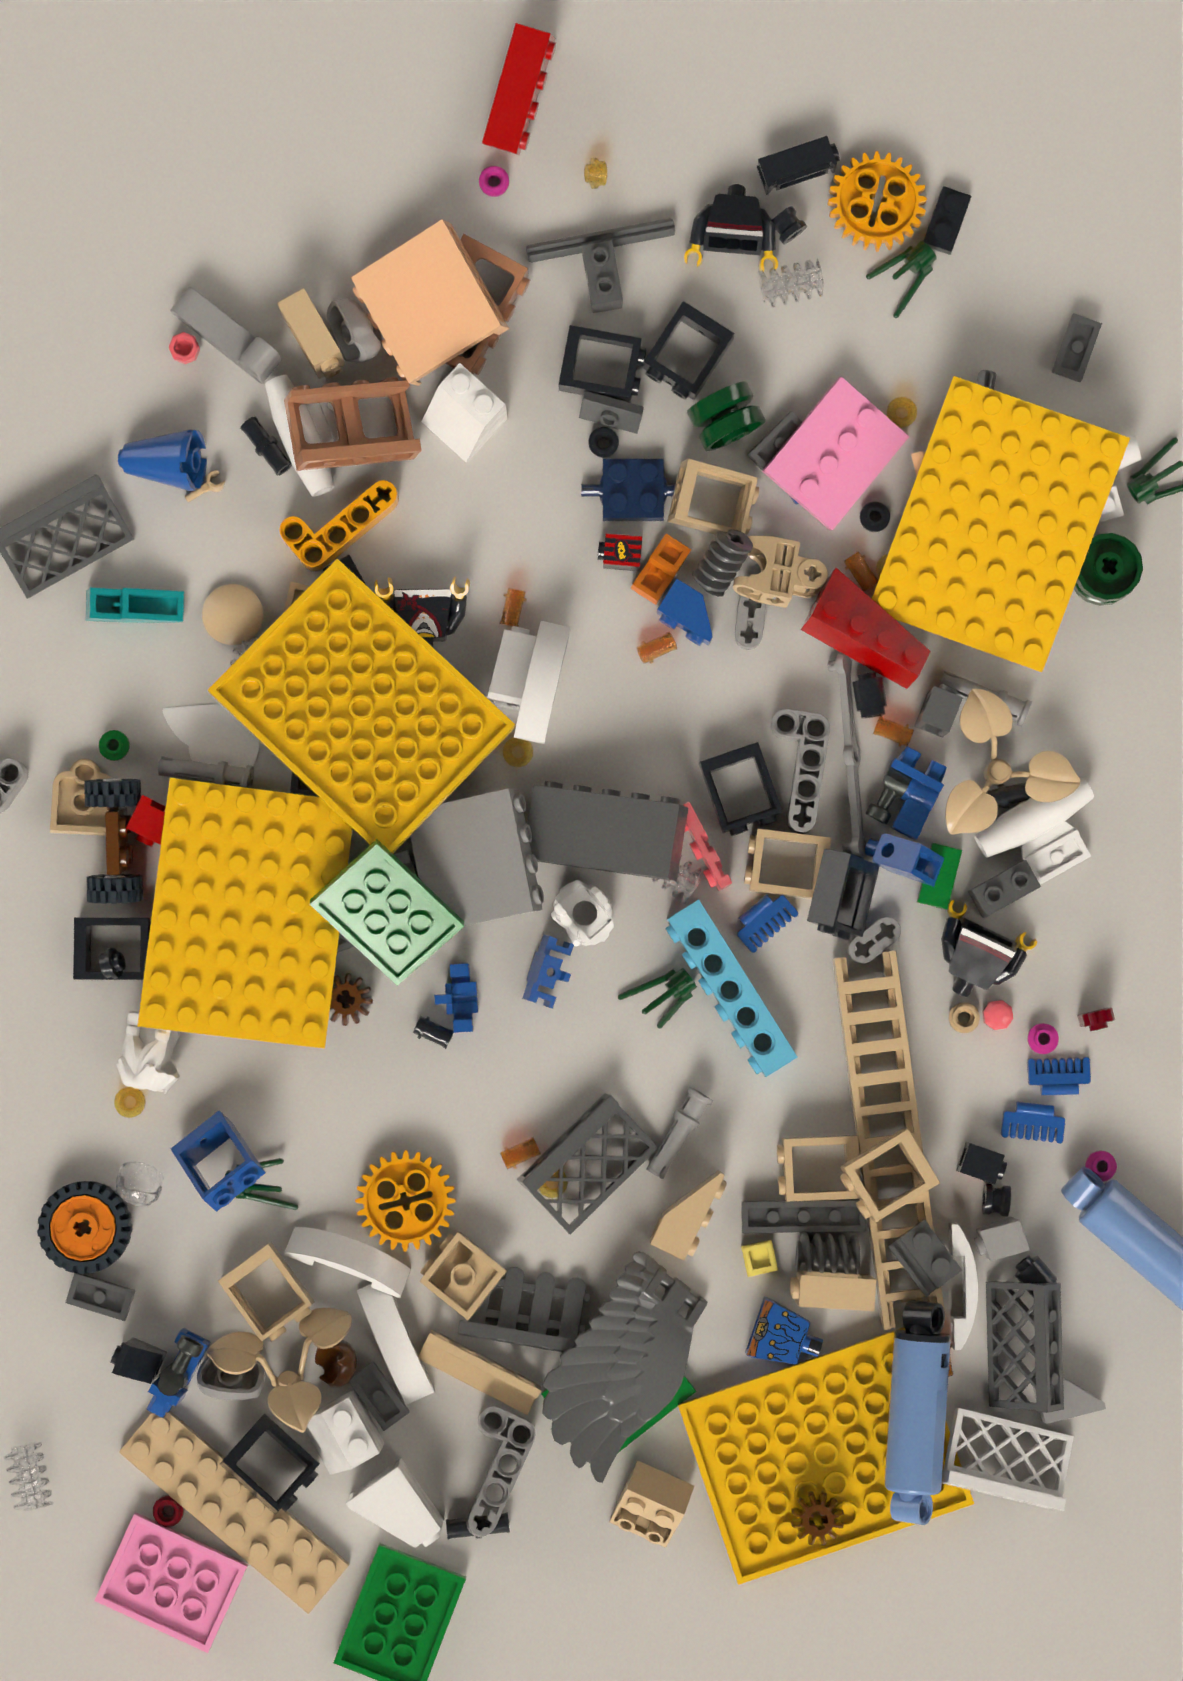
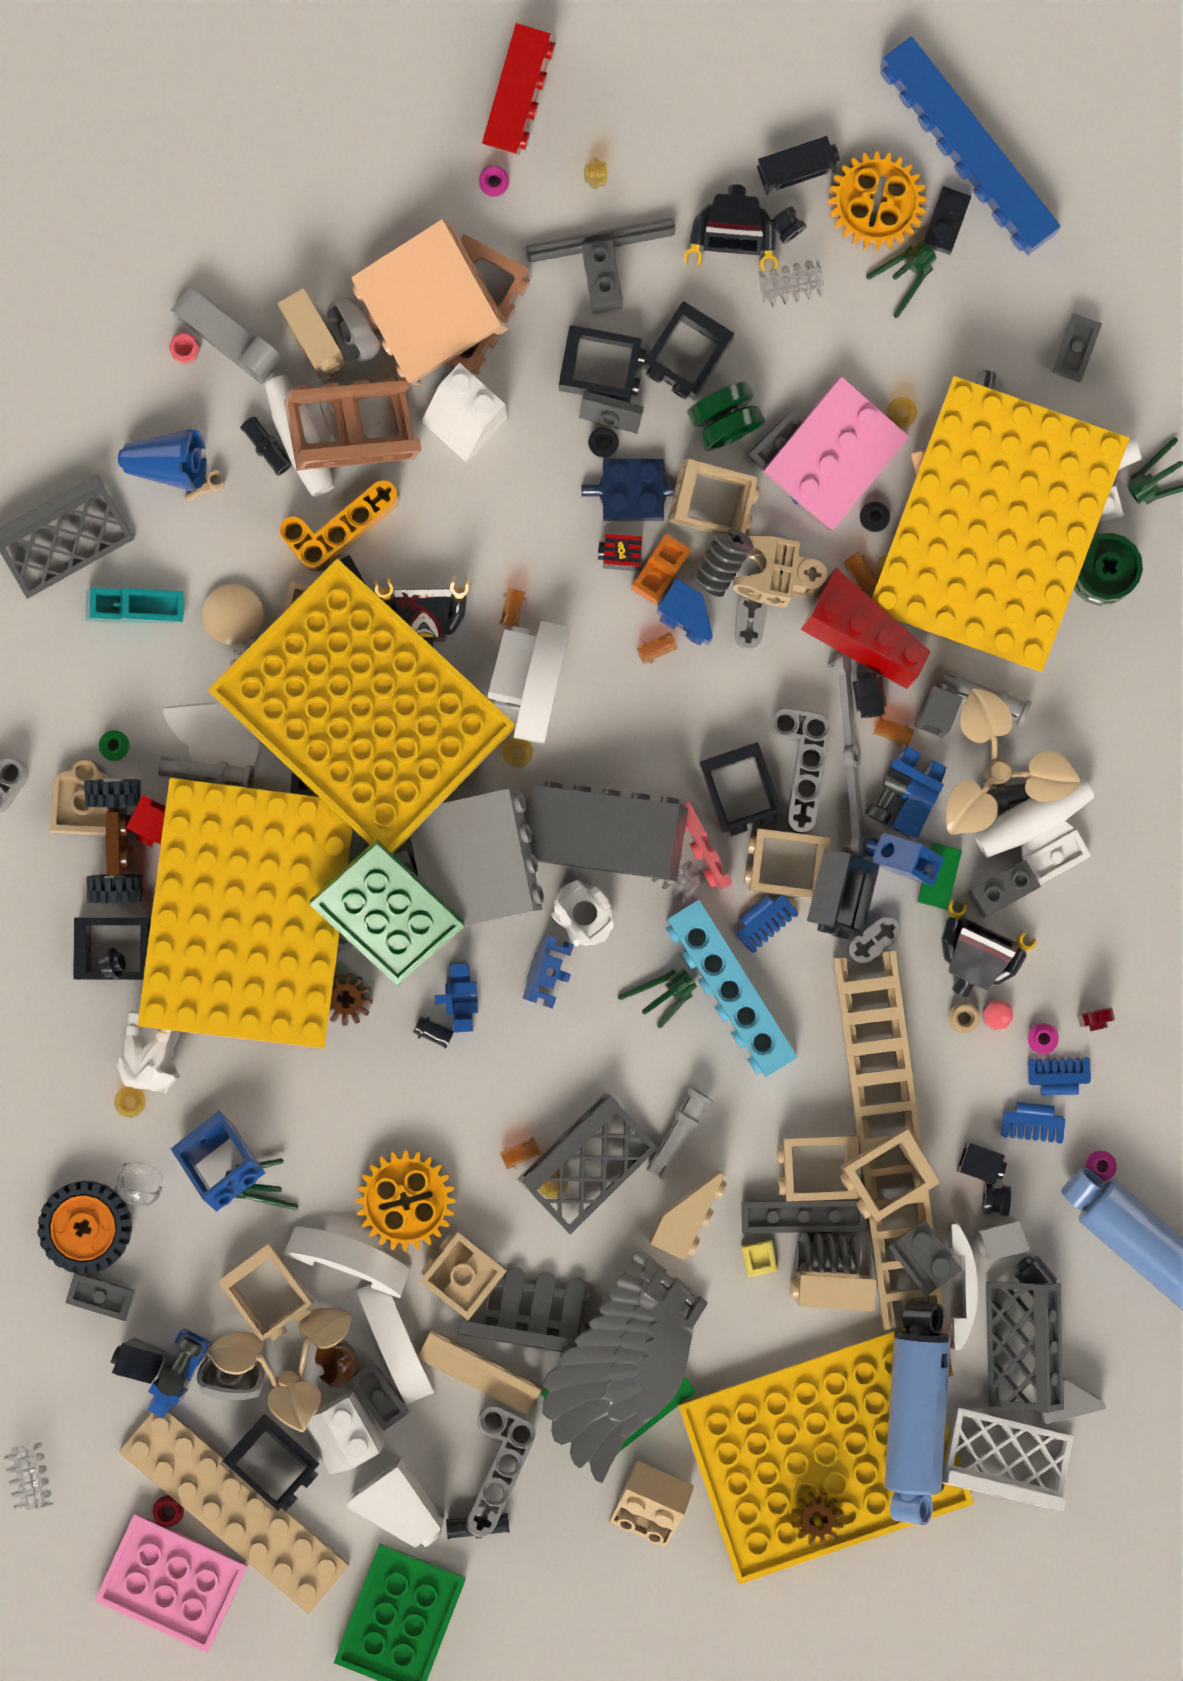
(781, 1335): torso -> none
(969, 146): none -> blue brick

